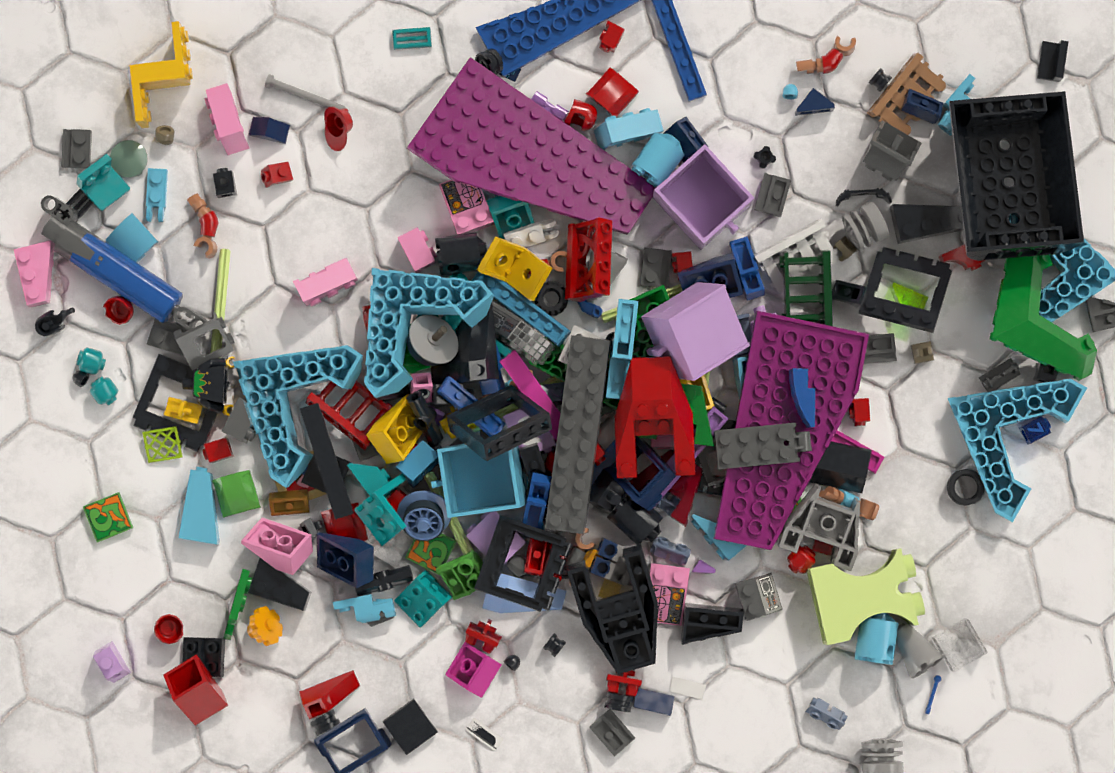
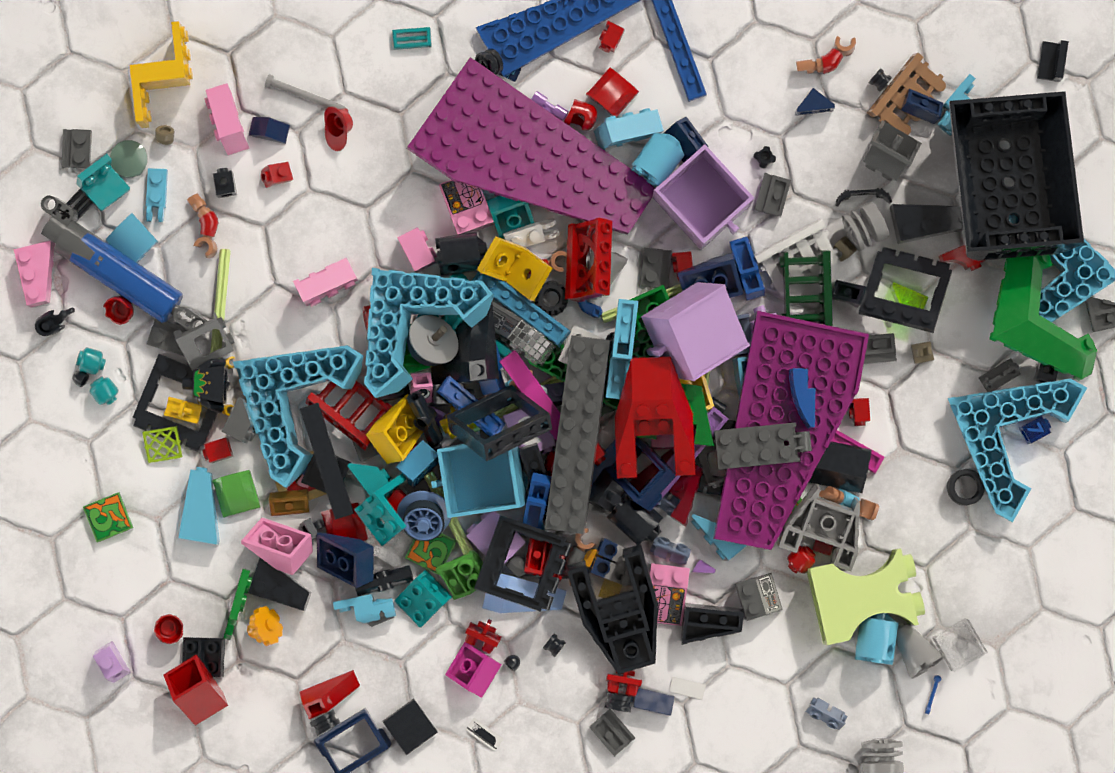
(790, 92): medium azure hinge -> none

